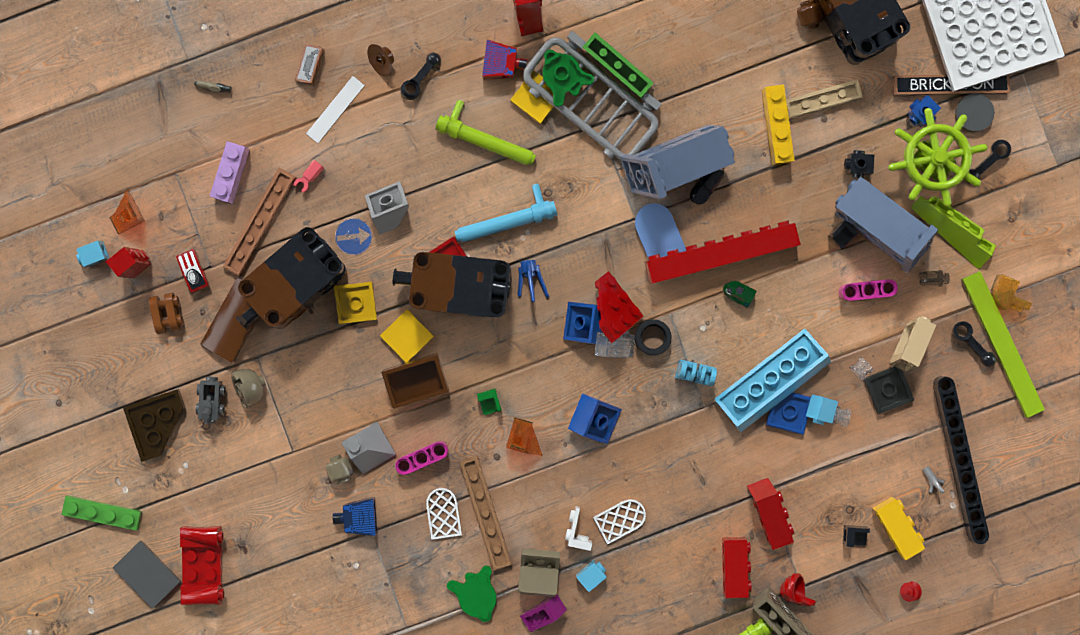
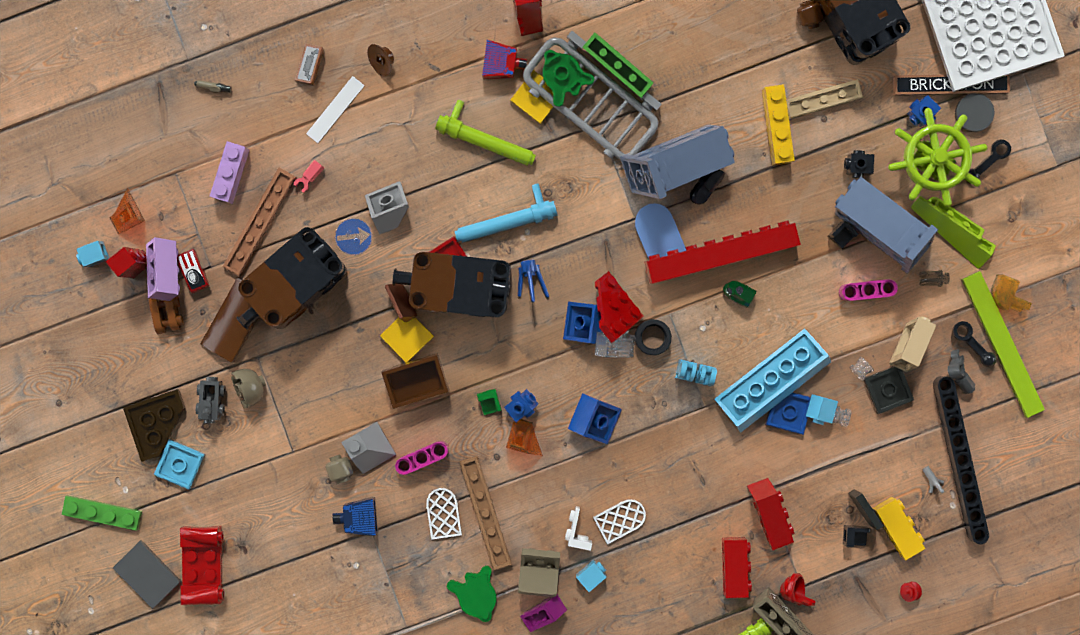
(162, 269): none -> lavender brick
(179, 464): none -> medium azure tile
(355, 302): yellow tile -> none
(400, 301): none -> copper slope
(432, 61): black piece -> none
(521, 405): none -> blue brick
(865, 509): none -> pearl dark grey tile
(957, 371): none -> dark grey bar

